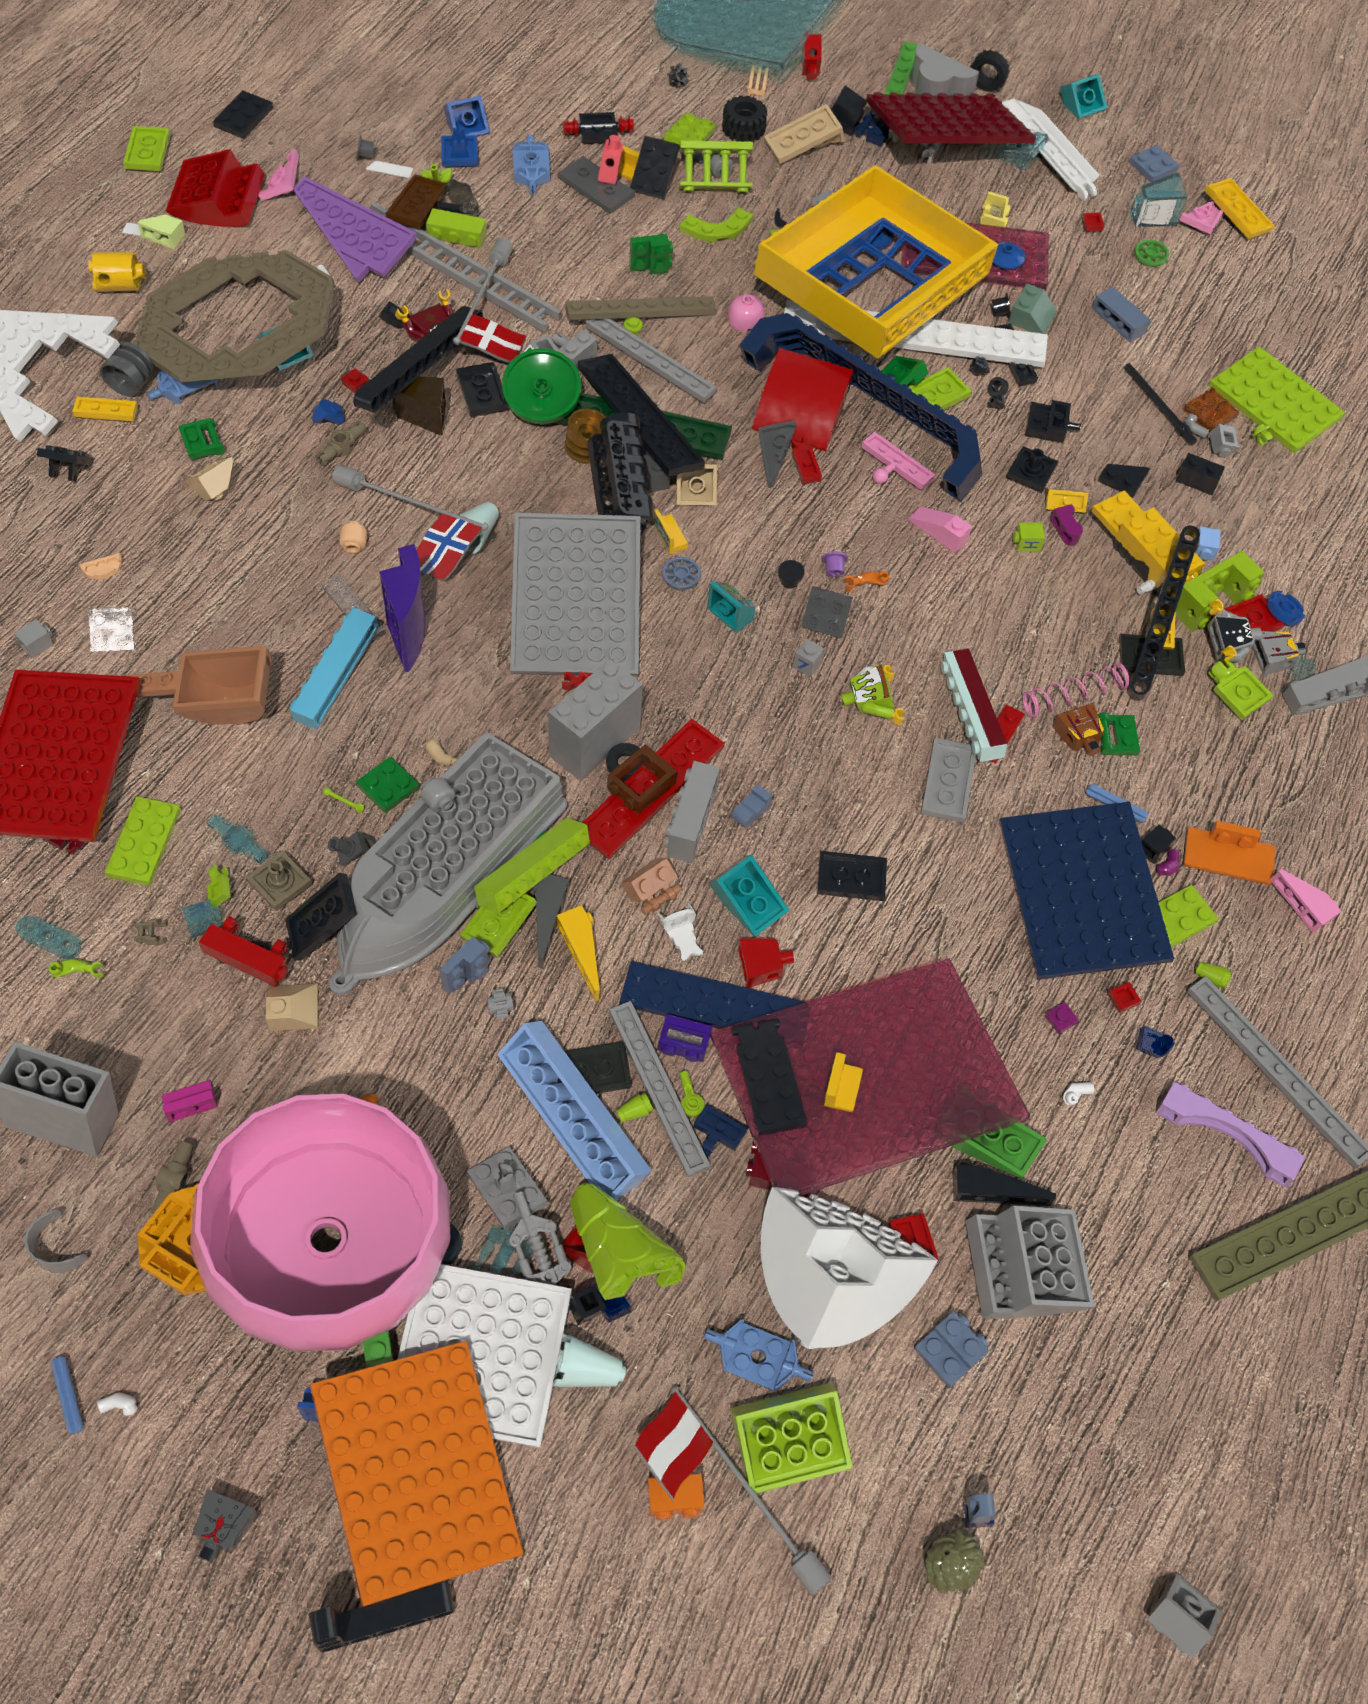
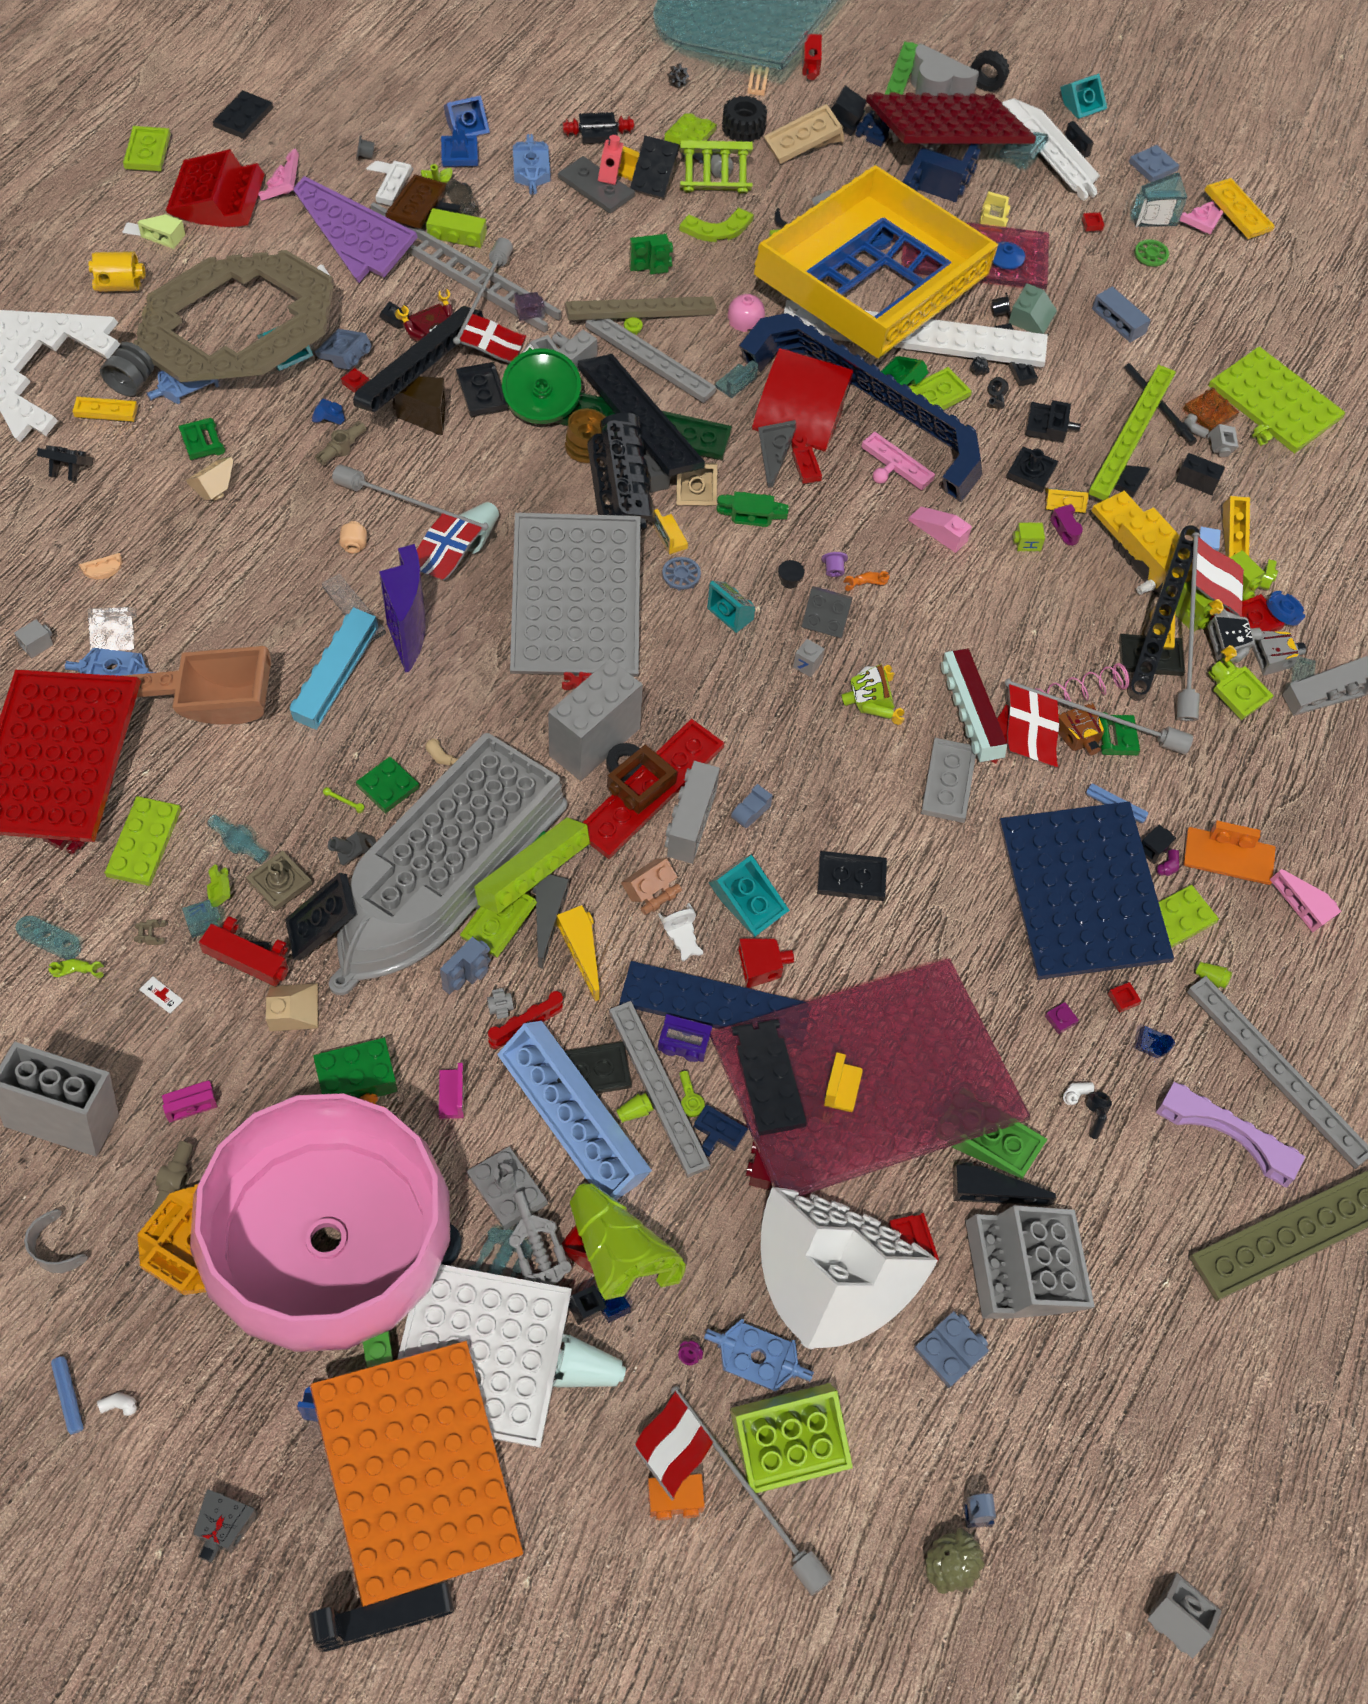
(99, 659): none -> medium blue plate
(161, 994): none -> white sticker
(344, 348): none -> sand blue plate
(356, 1070): none -> green brick
(393, 183): none -> white plate
(437, 794): light grey head -> none
(451, 1093): none -> dark pink panel
(500, 1036): none -> red plate
(528, 305): none -> clear purple brick
(688, 1357): none -> magenta plate
(737, 379): none -> clear light blue panel
(751, 508): none -> green hinge
(942, 174): none -> dark blue bracket
(1035, 725): none -> flag
(1079, 139): none -> black plate
(1100, 1104): none -> black plate
(1132, 433): none -> lime plate
(1217, 579): none -> flag
(1236, 525): none -> yellow slope
(1269, 575): none -> lime plate

